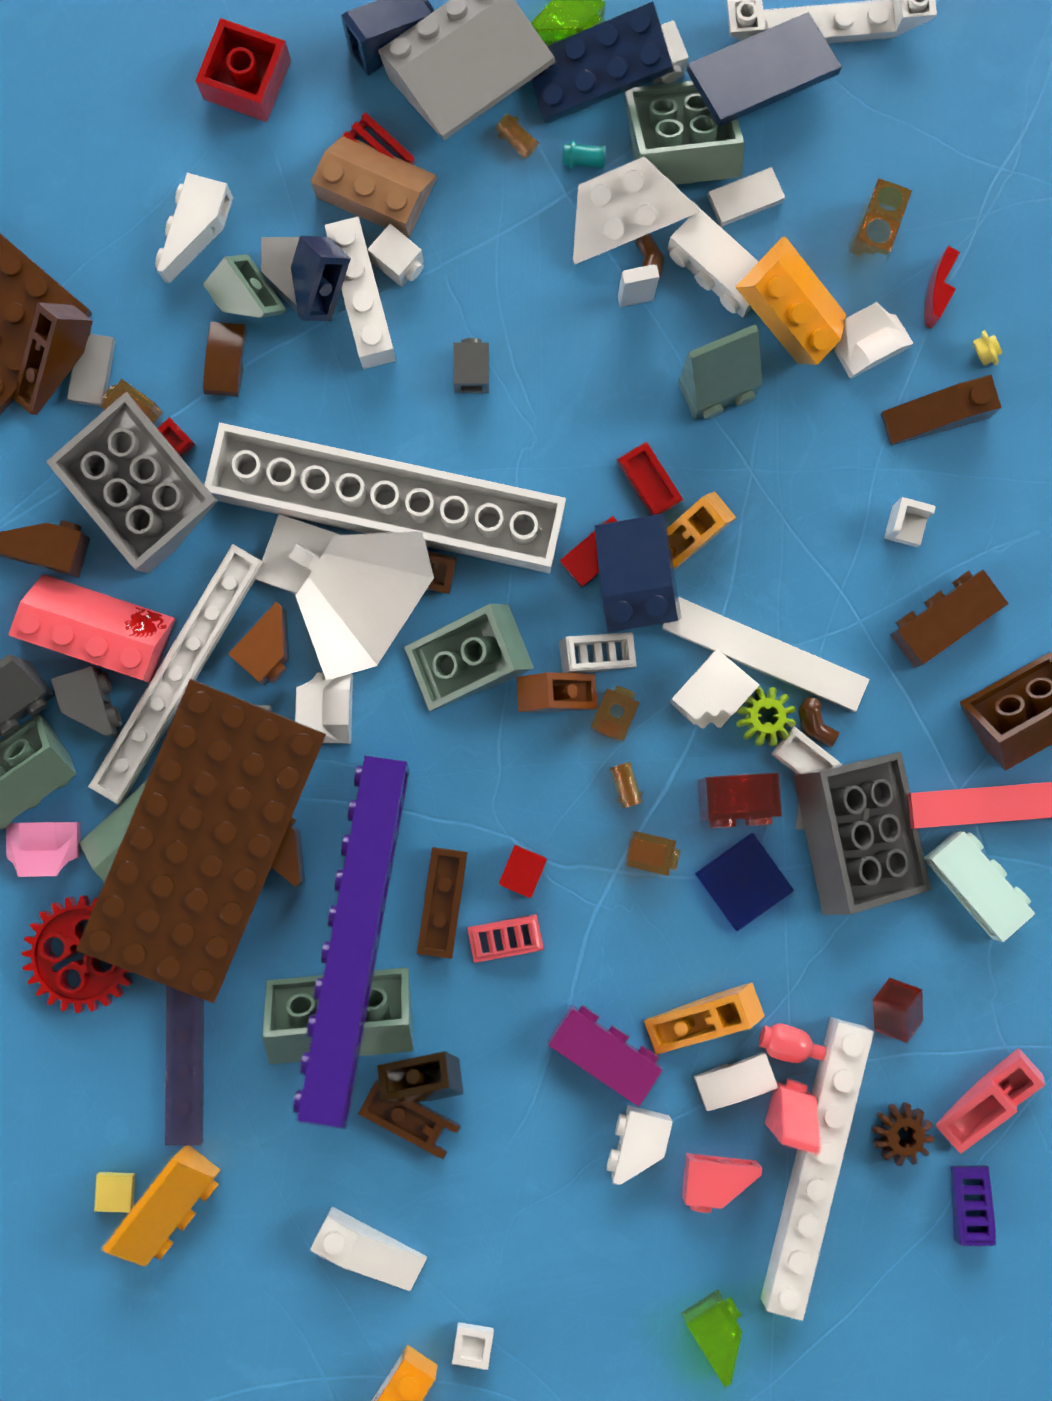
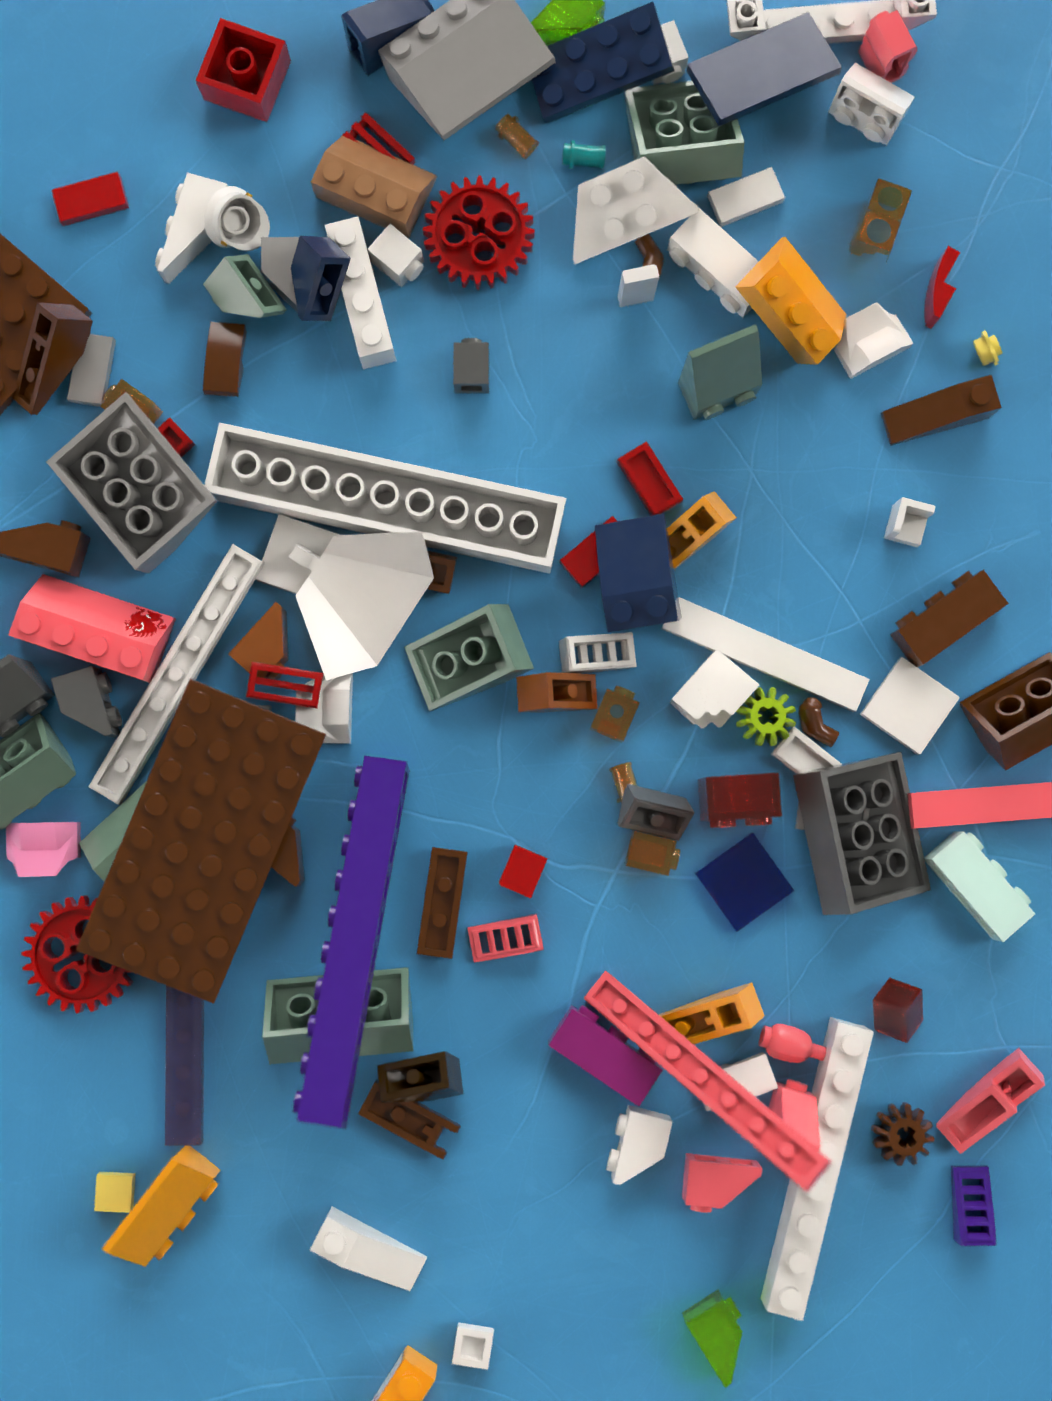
(90, 198): none -> red tile
(235, 220): none -> white piece
(253, 679): none -> red tile
(496, 208): none -> red gear
(654, 812): none -> dark grey slope
(708, 1082): none -> coral tile
(870, 104): none -> white slope
(887, 46): none -> coral brick
(909, 706): none -> white tile

